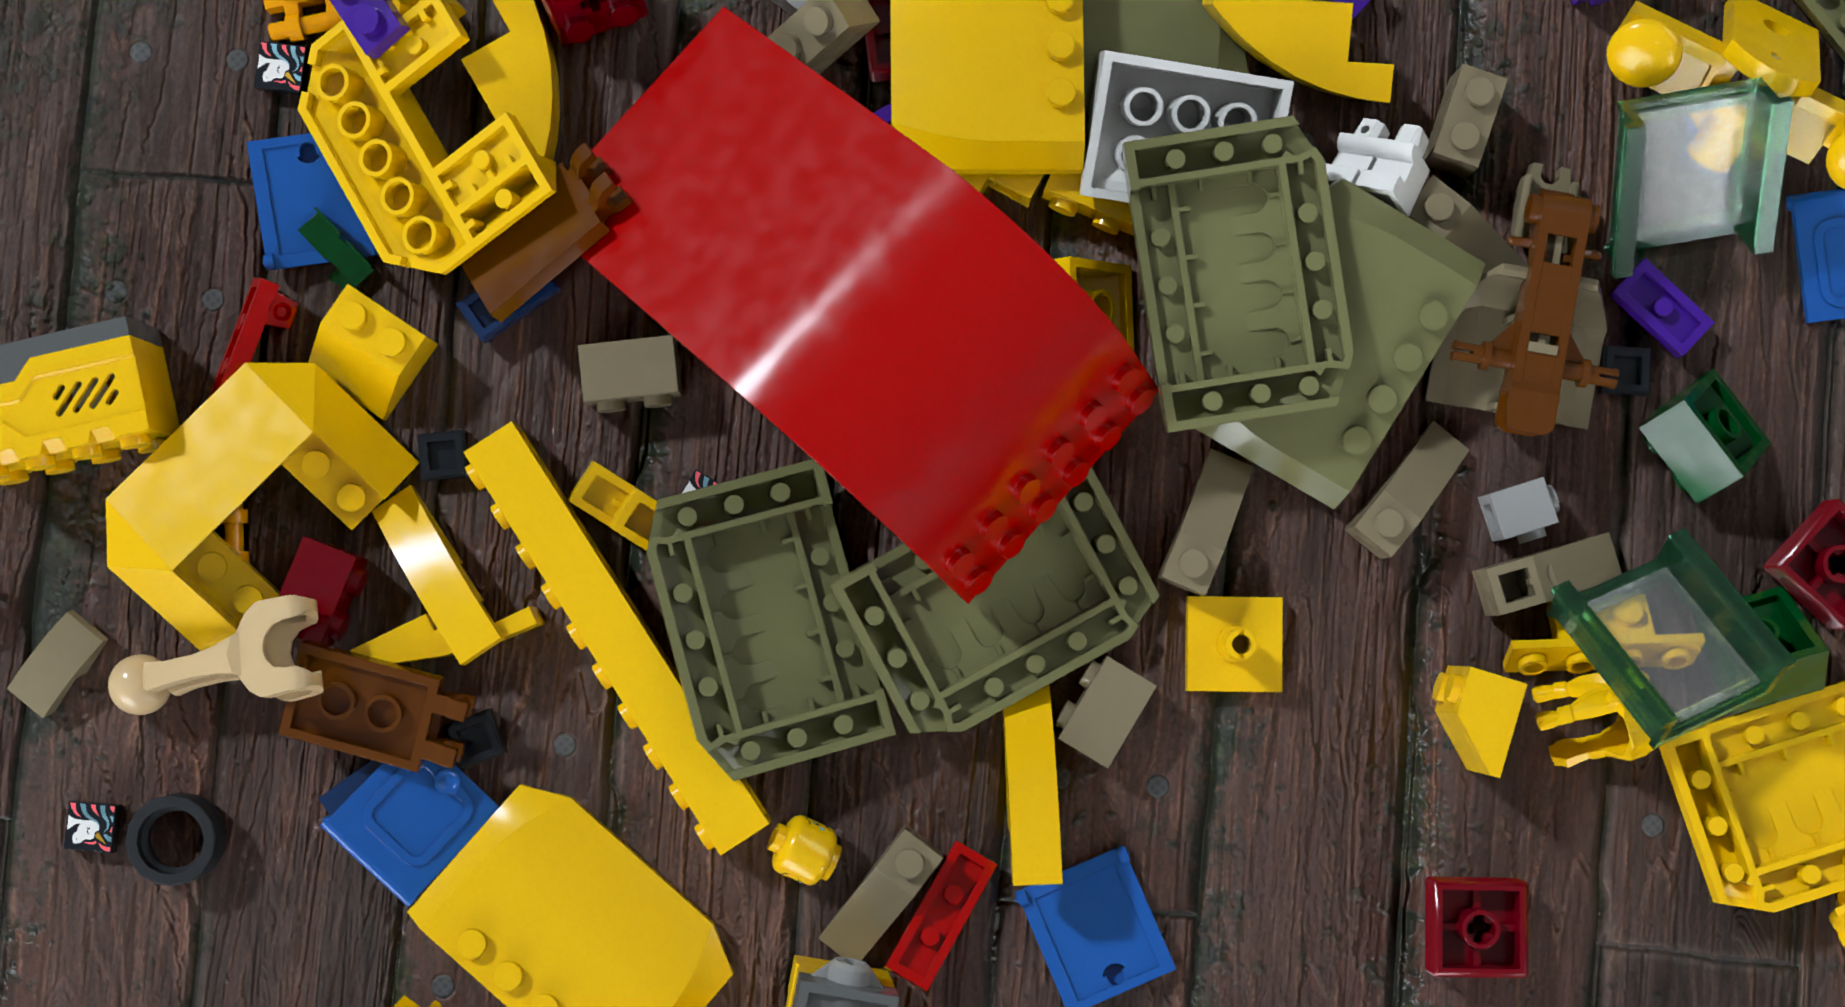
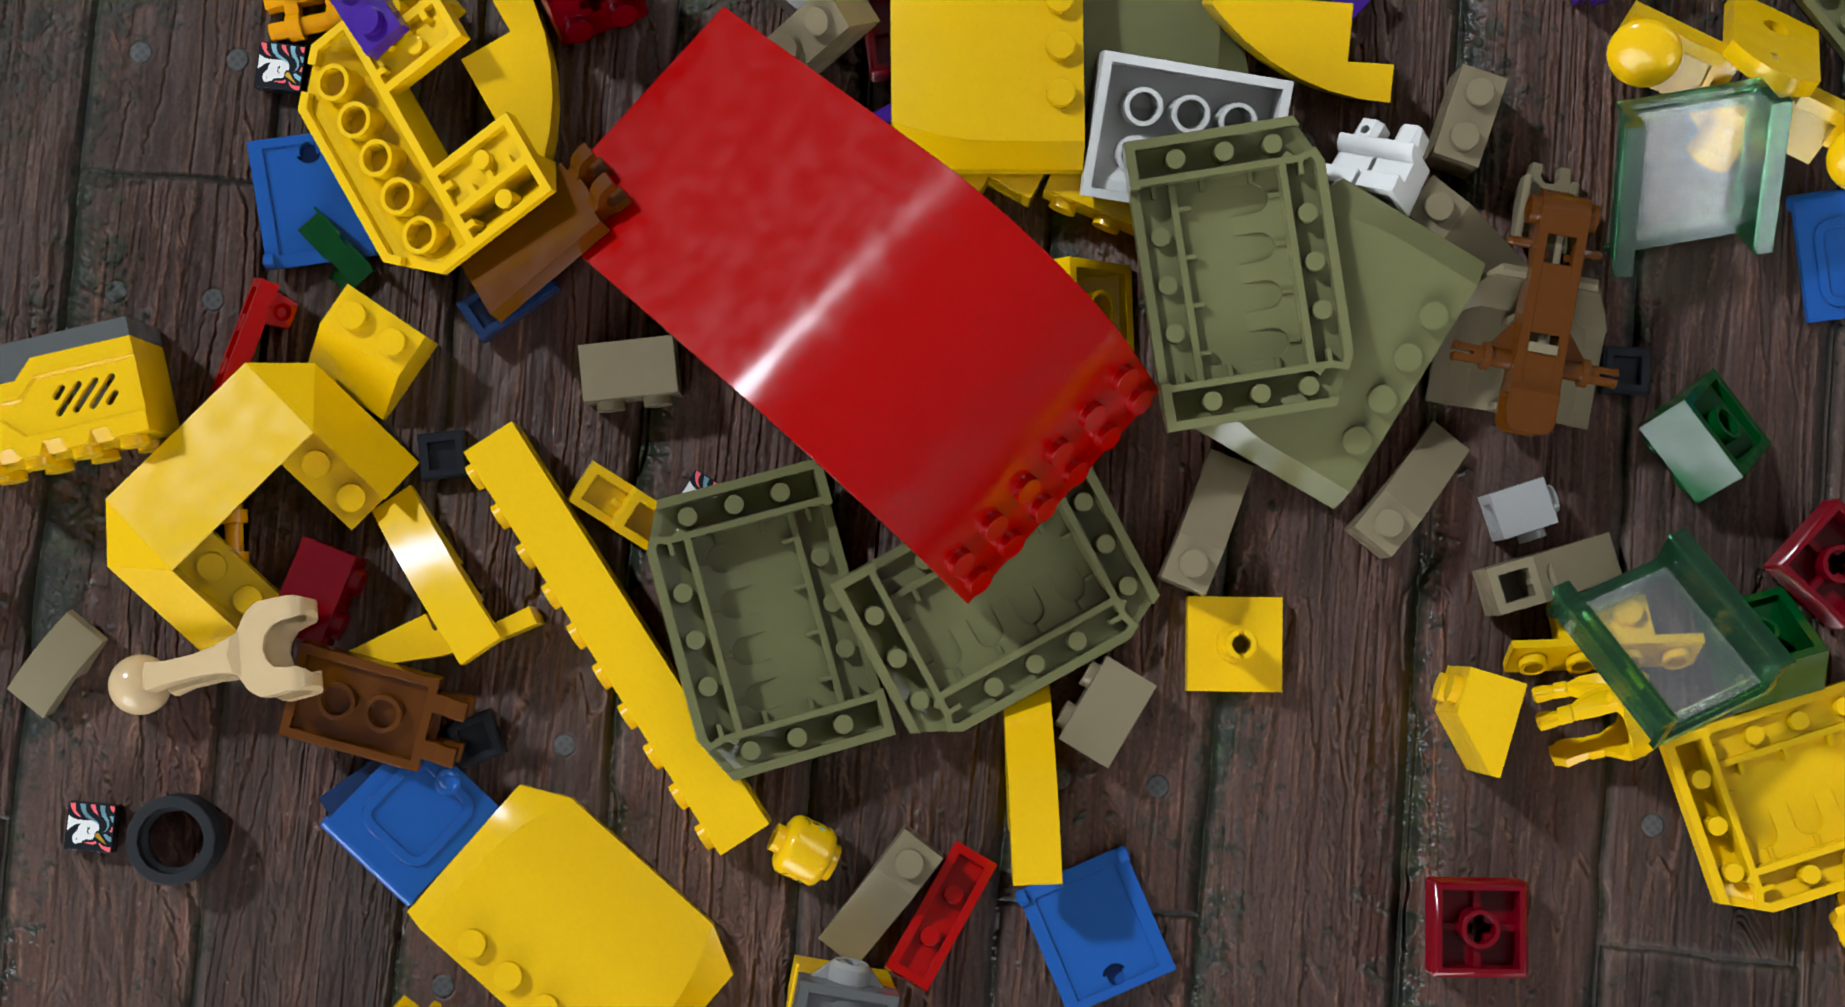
(1661, 308): dark purple plate -> none

